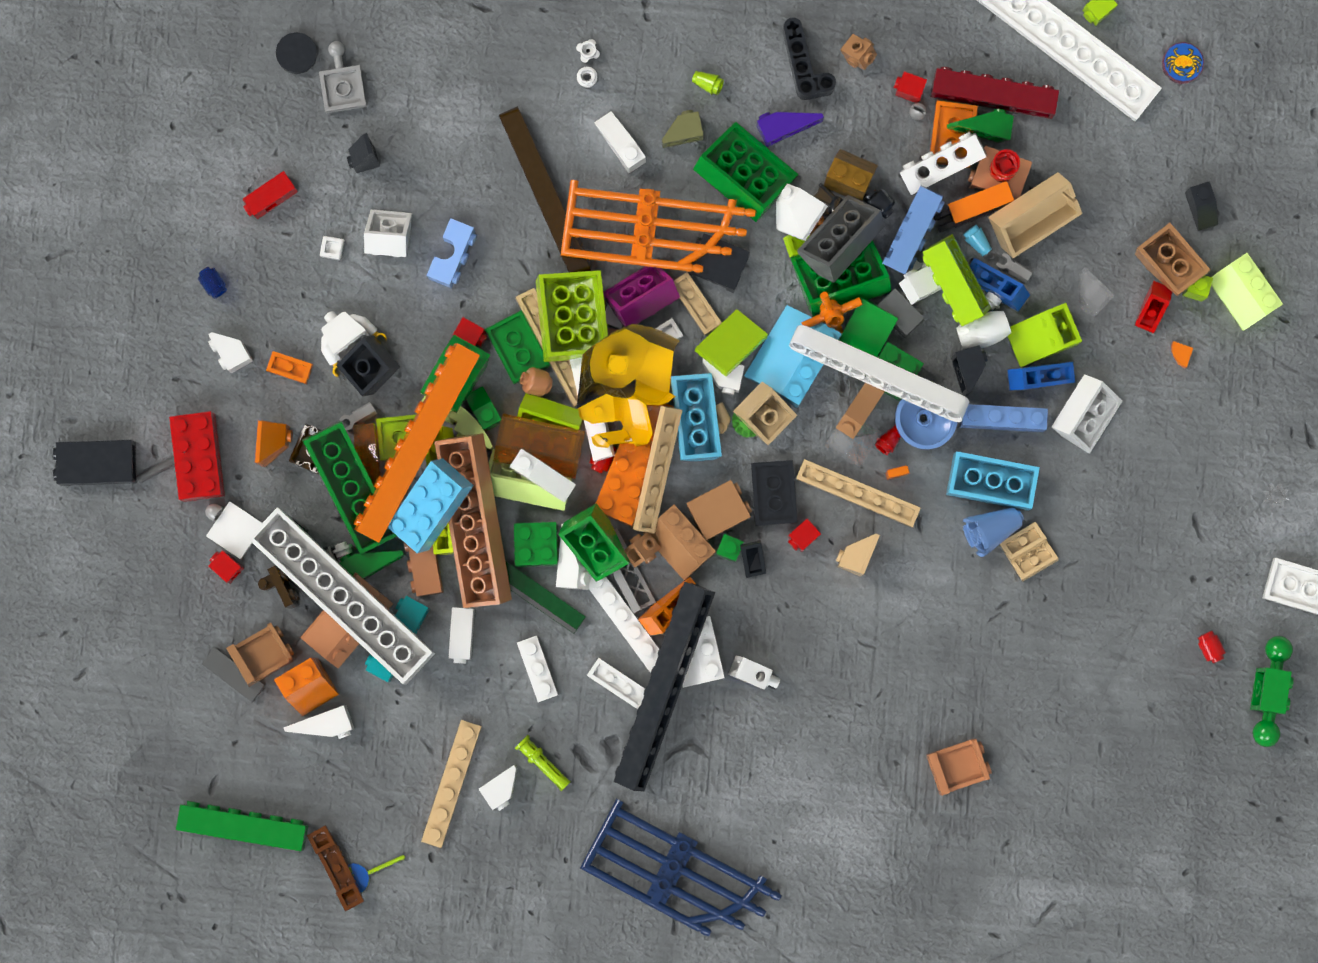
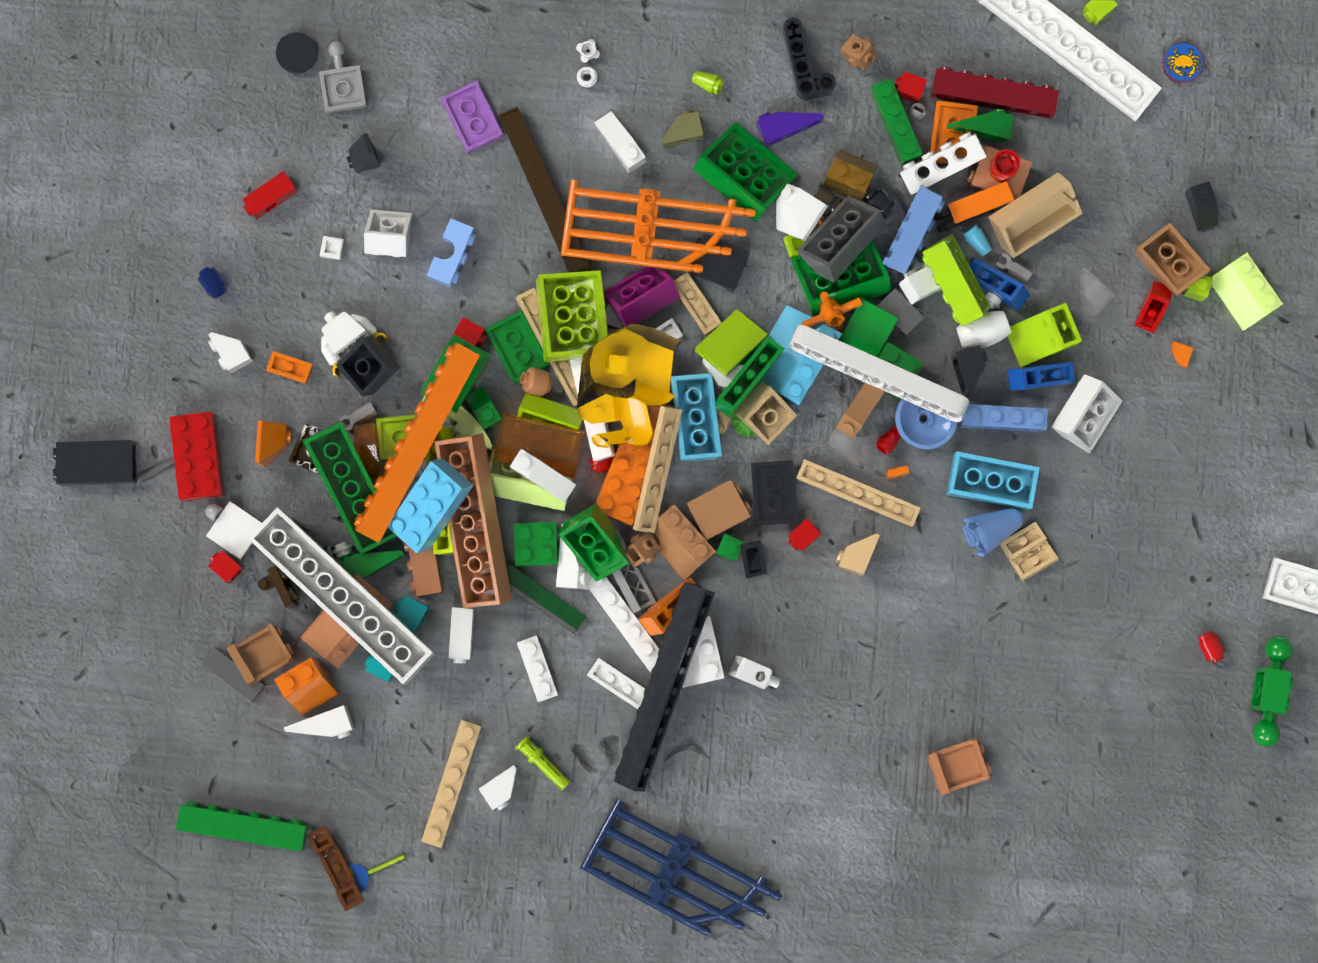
(472, 117): none -> medium lavender tile
(749, 377): none -> green brick
(896, 122): none -> green brick

